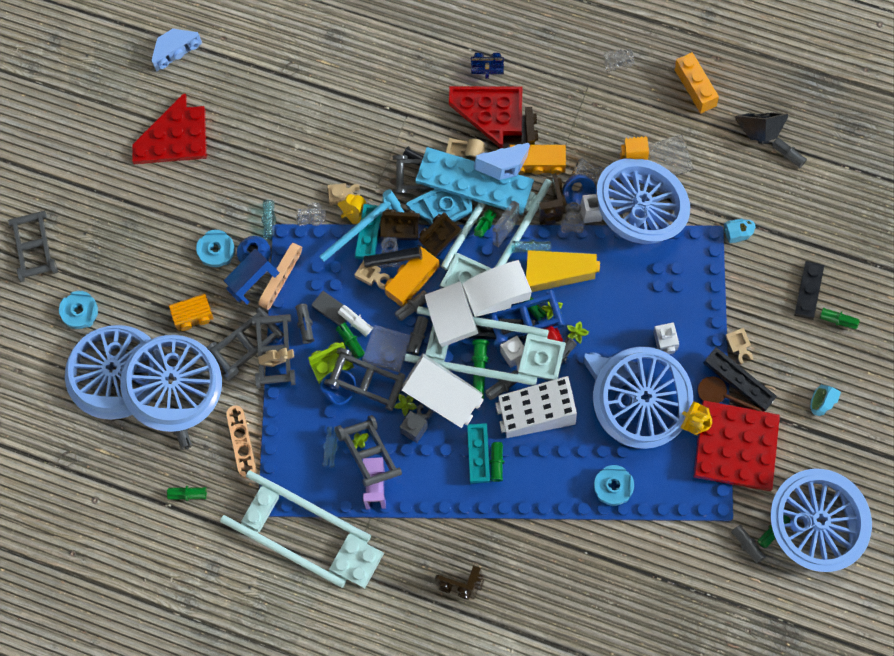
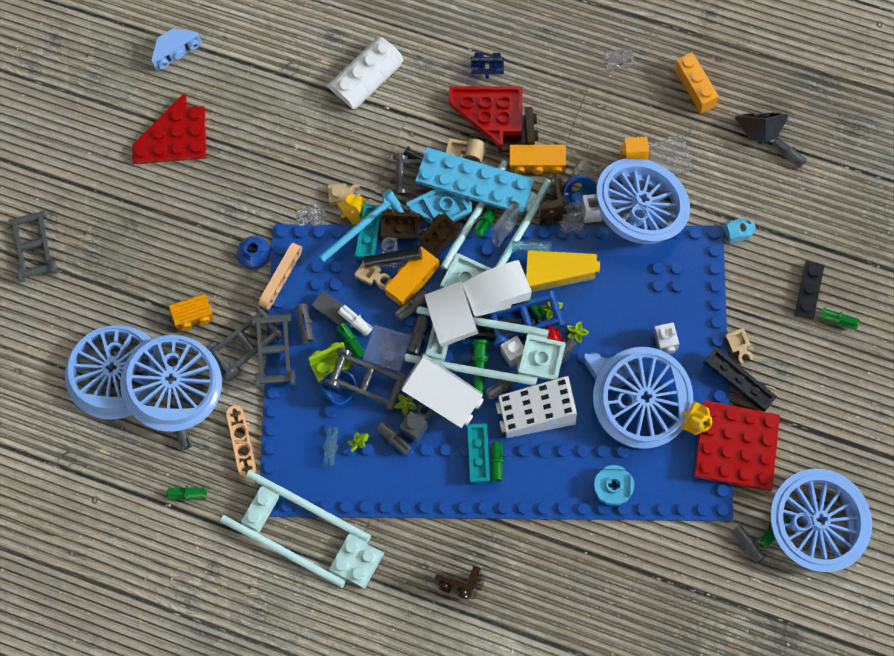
(72, 302): medium azure plate -> none
(218, 258): medium azure plate -> none
(247, 274): blue panel -> none
(268, 219): clear light blue pin -> none
(274, 358): tan plate -> none
(366, 72): none -> white container
(371, 424): dark grey piece -> none
(376, 491): lavender piece -> none
(393, 437): none -> dark grey axle
(503, 162): light blue slope -> none
(715, 390): reddish brown piece -> none
(824, 399): medium azure rock -> none

